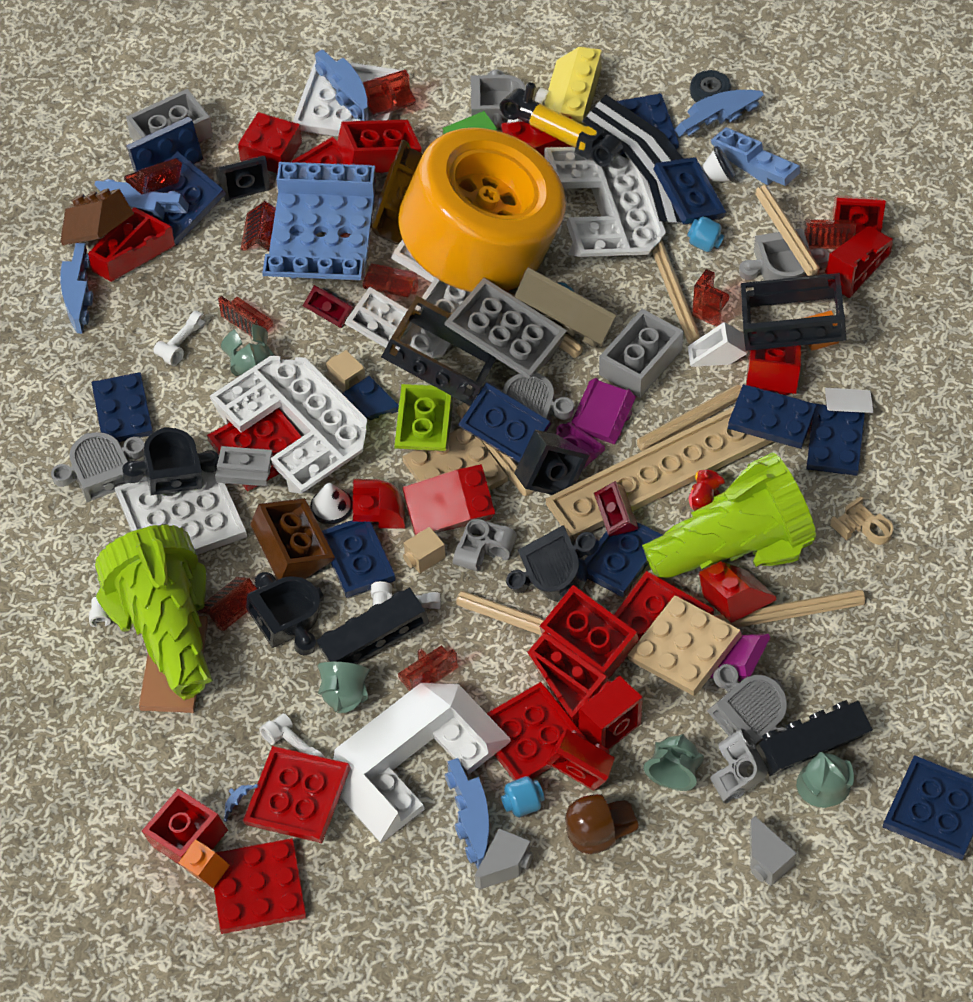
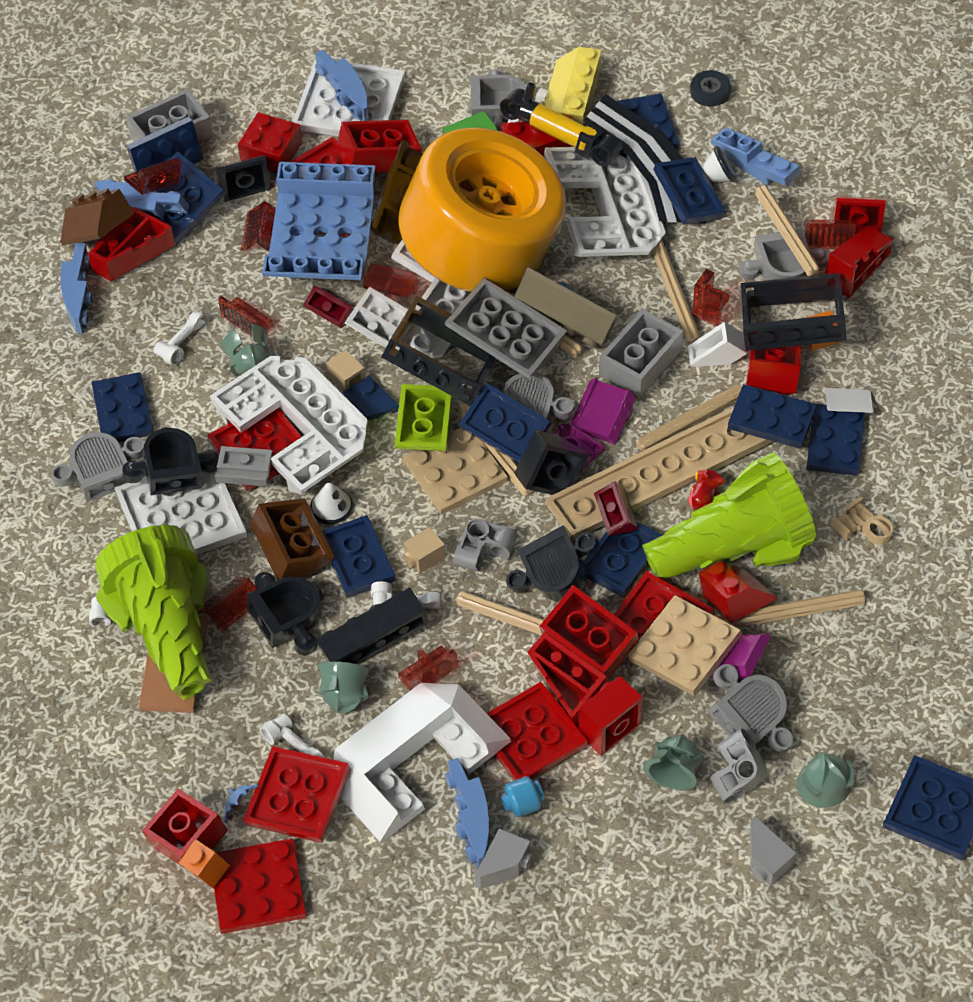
(378, 502): red brick -> none
(389, 93): clear red panel -> none
(449, 500): slope -> none
(581, 759): red slope -> none
(596, 825): reddish brown piece -> none
(705, 234): dark azure head -> none
(719, 107): medium blue slope -> none
(819, 734): black brick -> none

